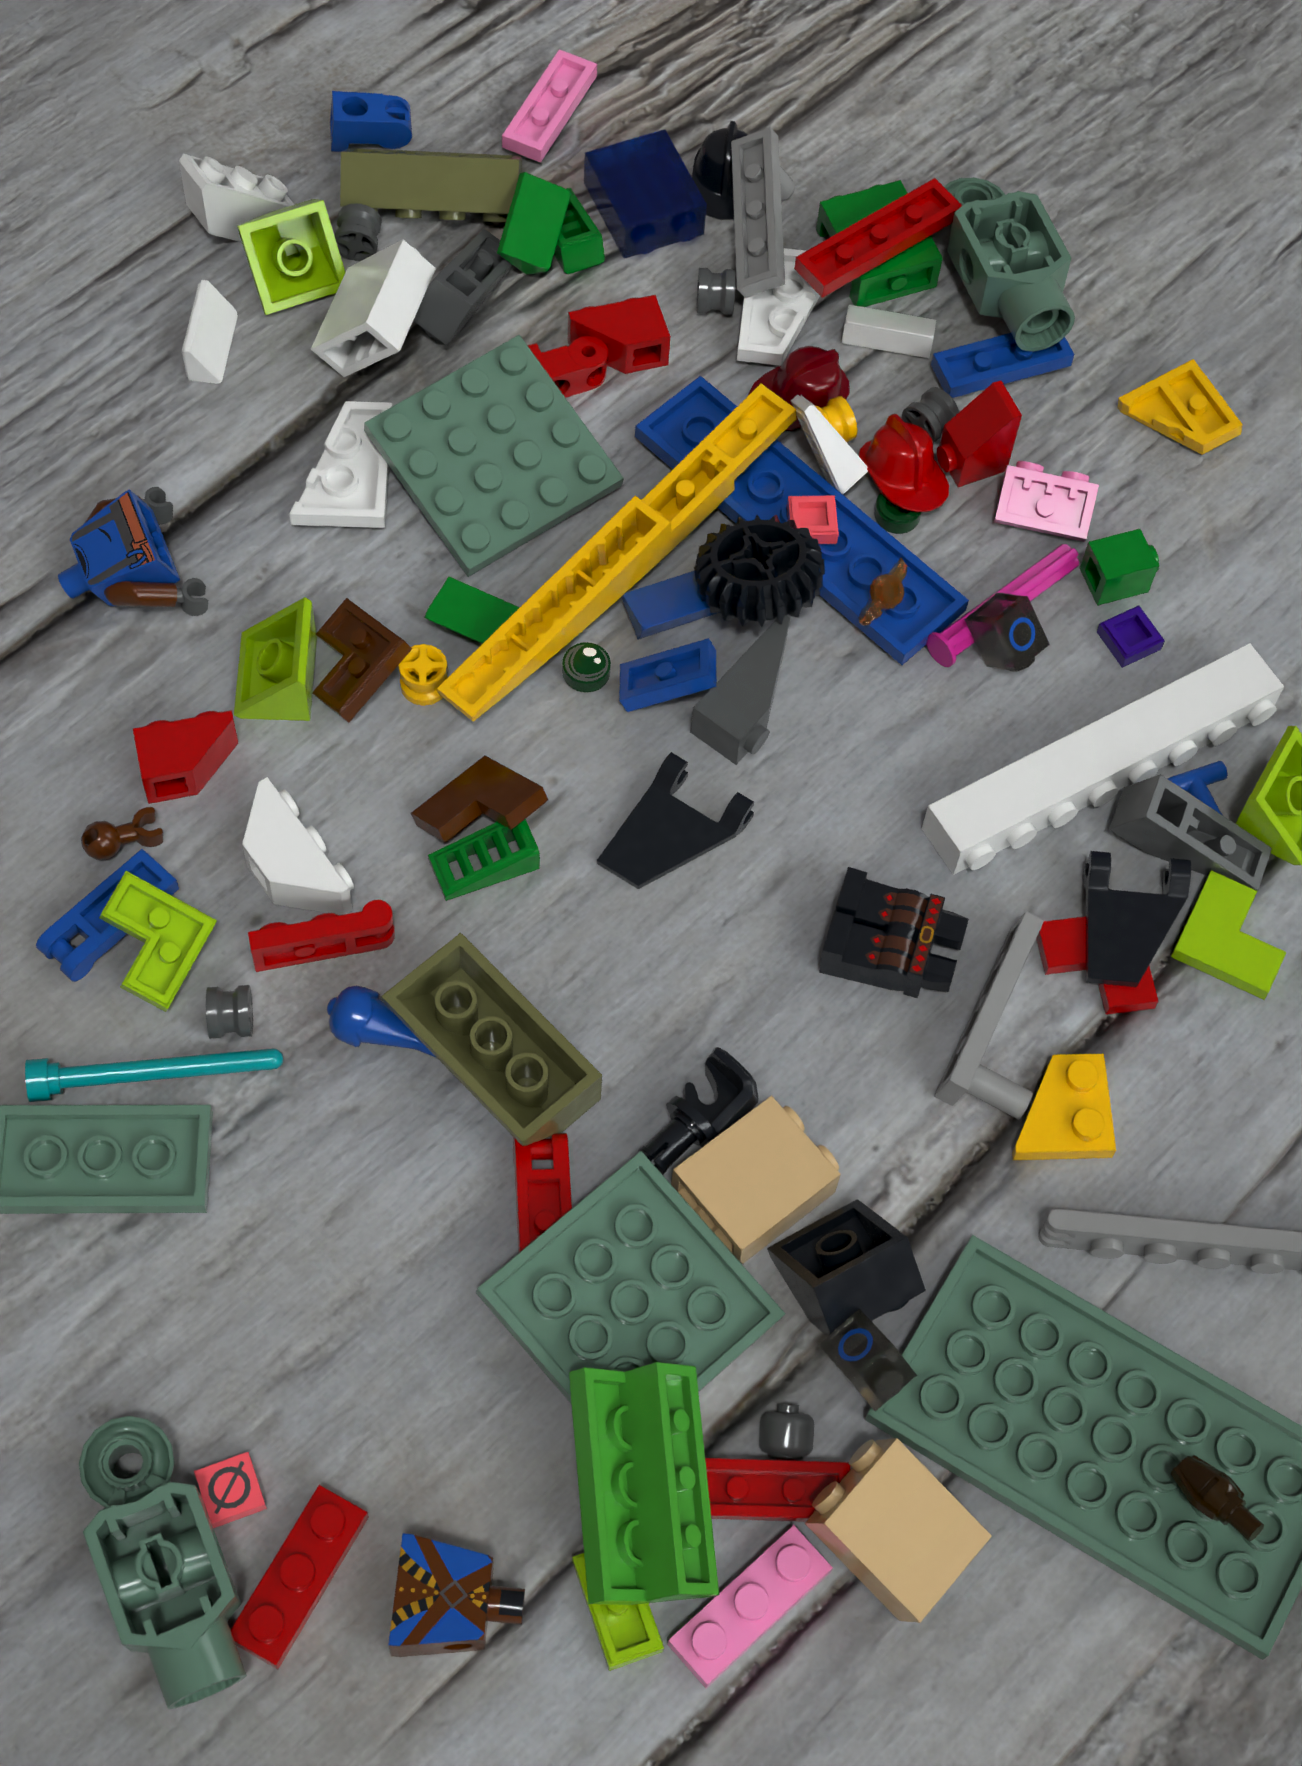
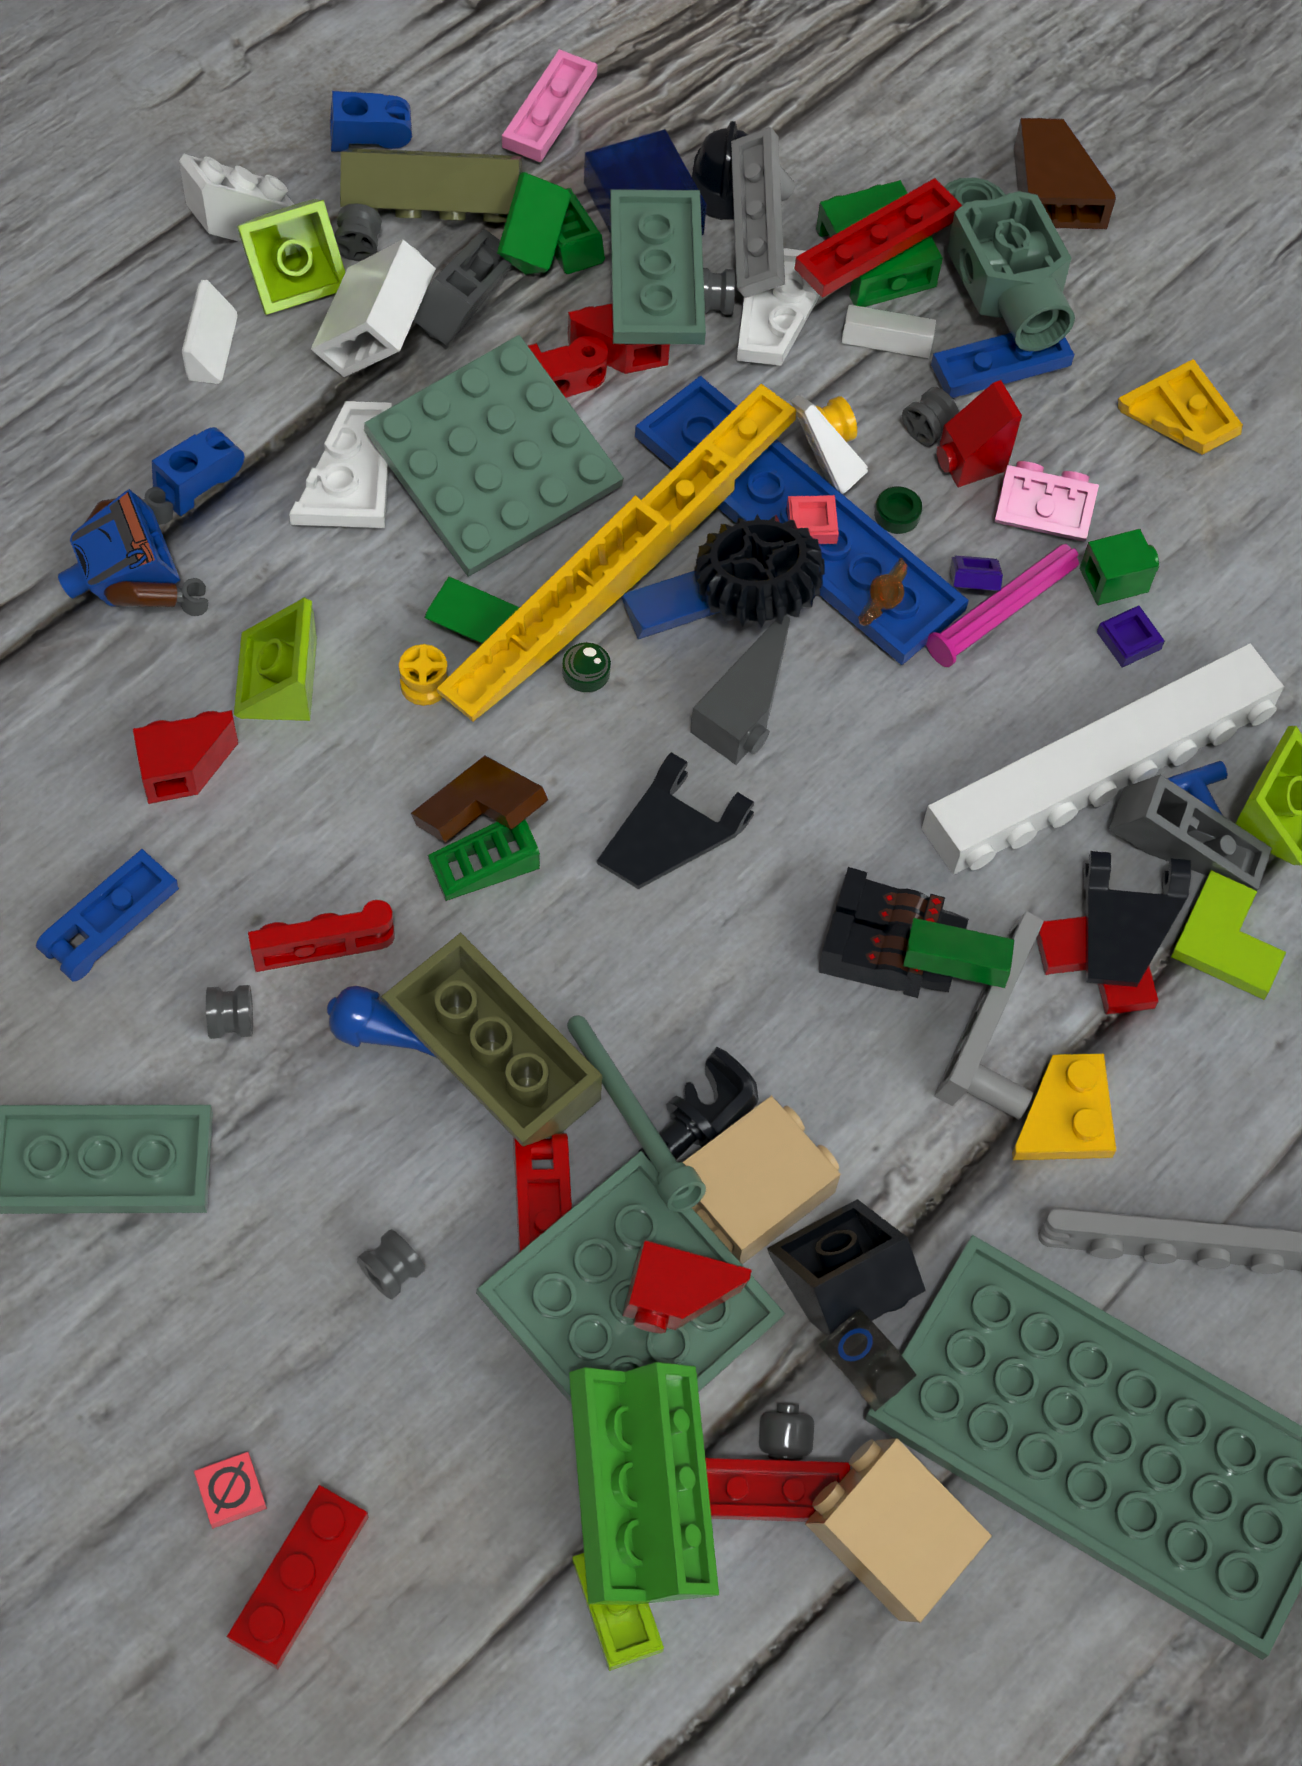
(48, 1079): teal piece -> none
(106, 838): reddish brown arm -> none
(160, 1563): sand green brick -> none
(171, 937): lime tile -> none
(196, 467): none -> blue leg
(292, 859): white slope -> none
(368, 658): reddish brown tile -> none
(390, 1264): none -> dark grey wheel
(446, 1599): torso -> none
(657, 267): none -> sand green plate
(668, 675): blue plate -> none
(678, 1184): none -> sand green piece
(678, 1286): none -> red slope
(749, 1606): bright pink plate -> none
(807, 373): dark red piece -> none
(904, 466): red piece -> none
(959, 953): none -> green slope
(976, 573): none -> dark purple tile
(1007, 632): clear smoke brick -> none
(1061, 174): none -> reddish brown slope
(1216, 1495): dark brown piece -> none

